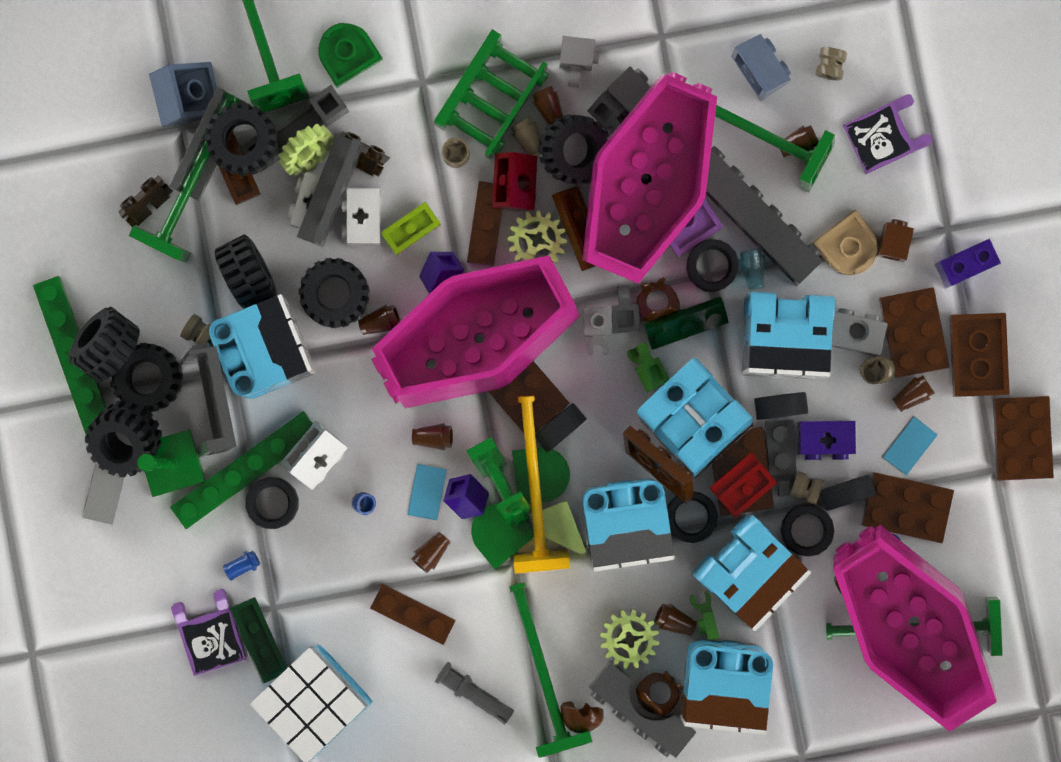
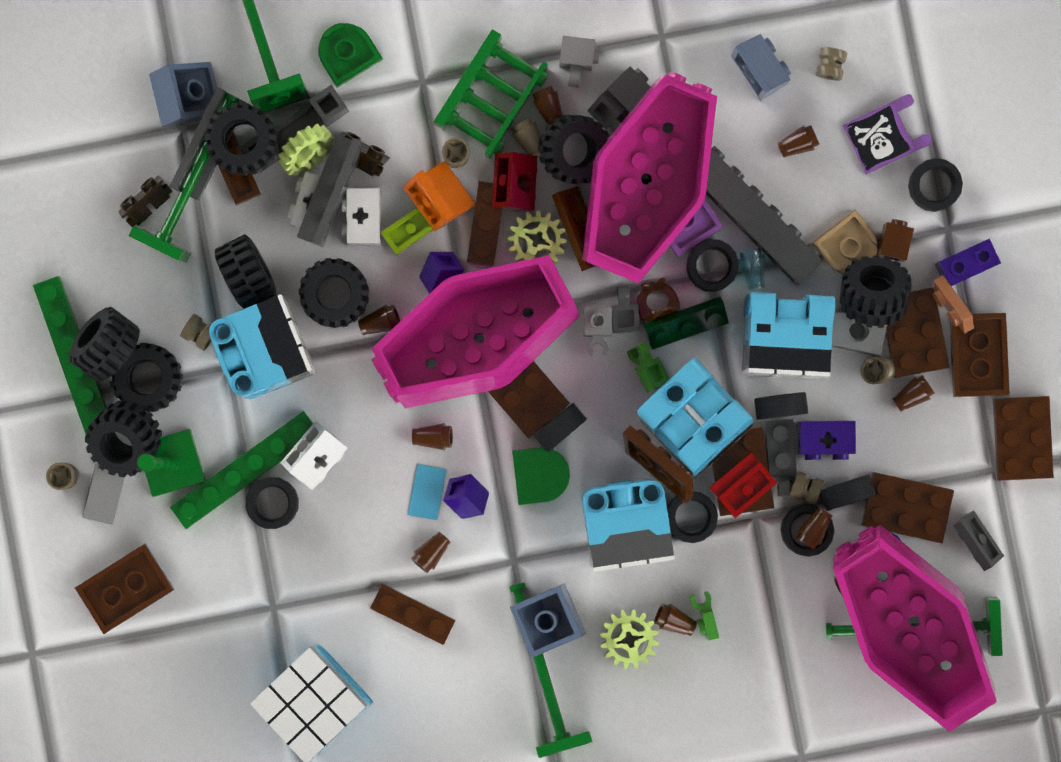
(57, 476): none -> dark tan wheel
(124, 588): none -> reddish brown plate
(210, 639): flag -> none
(215, 399): dark grey panel -> none
(242, 565): blue pin -> none
(258, 640): dark green plate -> none
(365, 501): blue hinge -> none
(439, 195): none -> orange bracket
(464, 687): dark grey pin -> none
(491, 463): green fence -> none
(496, 538): green tile -> none
(540, 558): yellow tile -> none
(548, 620): none -> sand blue slope
(561, 527): yellowish green slope -> none
(581, 719): reddish brown hair -> none
(644, 697): reddish brown piece -> none
(668, 732): dark grey arch -> none
(726, 686): medium azure piece -> none
(751, 573): medium azure piece -> none
(812, 159): green tile -> none
(814, 528): none -> reddish brown cone
(875, 291): none -> black tyre
(910, 445): medium azure sticker -> none
(956, 184): none -> black tyre
(957, 310): none -> nougat plate
(978, 540): none -> dark grey plate

